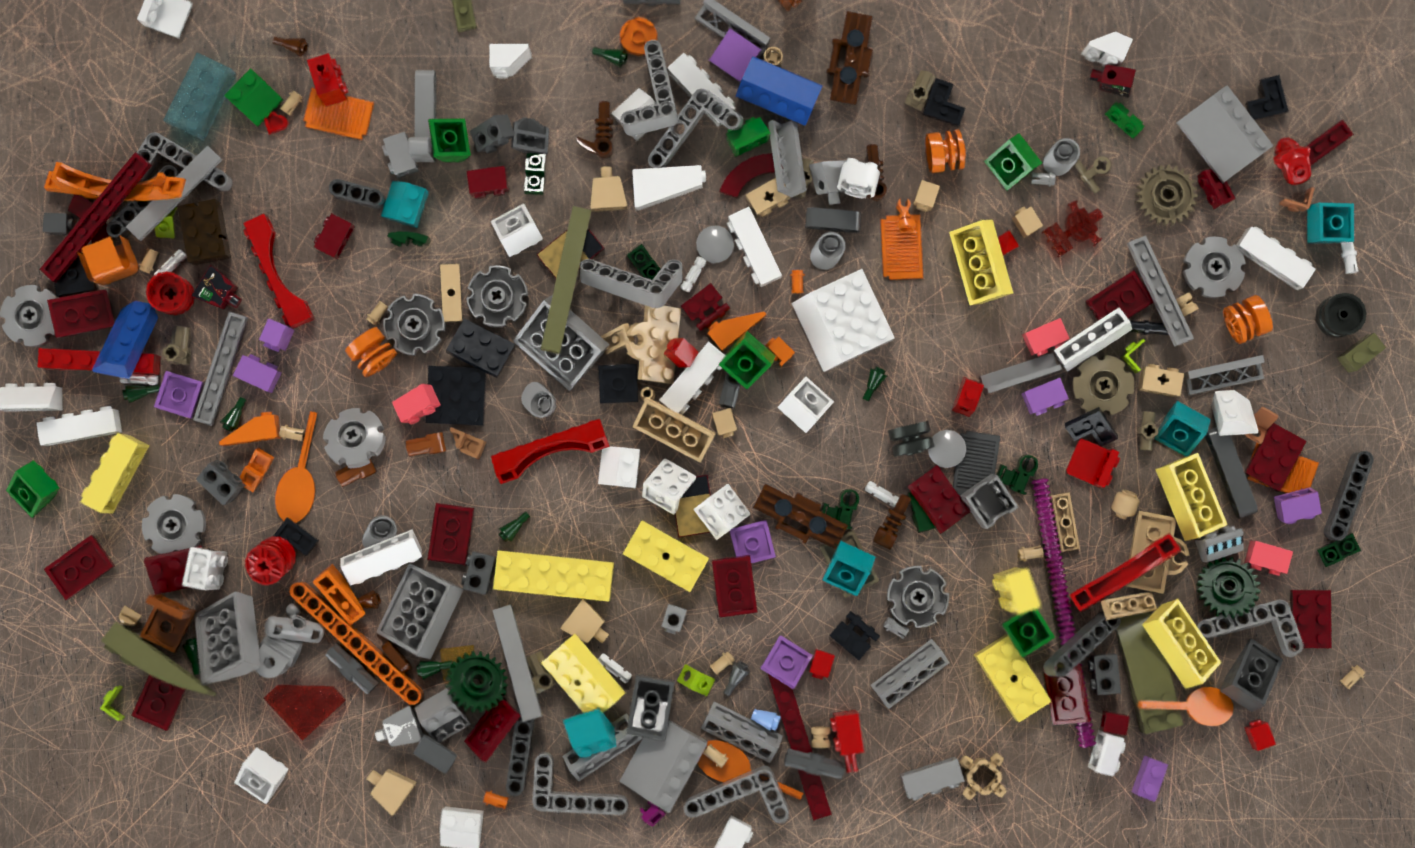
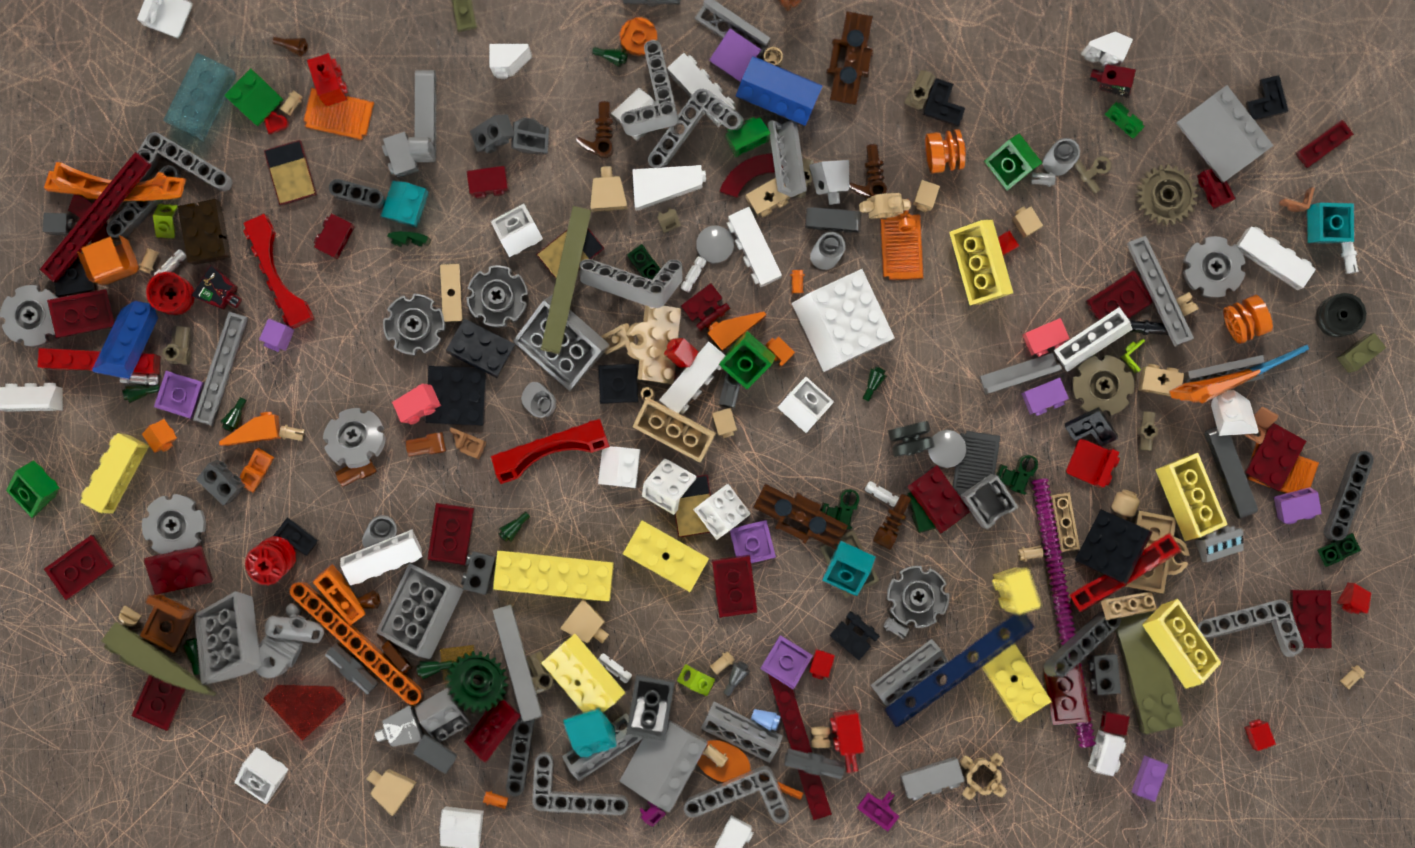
(79, 427): white brick -> none
(109, 698): lime bracket -> none
(159, 209): light grey tile -> none
(159, 436): none -> orange brick
(205, 569): white bracket -> none
(256, 373): medium lavender brick -> none
(290, 172): none -> tile
(297, 487): orange piece -> none
(373, 355): orange wheel -> none
(377, 313): tan pin -> none
(449, 139): green slope -> none
(535, 174): slope -> none
(668, 220): none -> dark tan tile
(680, 612): light grey brick -> none
(858, 178): white brick -> none
(879, 810): none -> magenta plate
(885, 205): none -> tan piece
(959, 668): none -> dark blue beam
(967, 397): red torso -> none
(1028, 631): green slope -> none
(1086, 221): clear red piece -> none
(1113, 546): none -> black plate
(1182, 429): teal slope -> none
(1204, 705): orange piece -> none
(1213, 387): none -> orange plate
(1223, 600): dark green gear -> none
(1252, 676): dark grey slope -> none
(1268, 557): coral brick -> none
(1293, 161): red head -> none
(1355, 599): none -> red slope

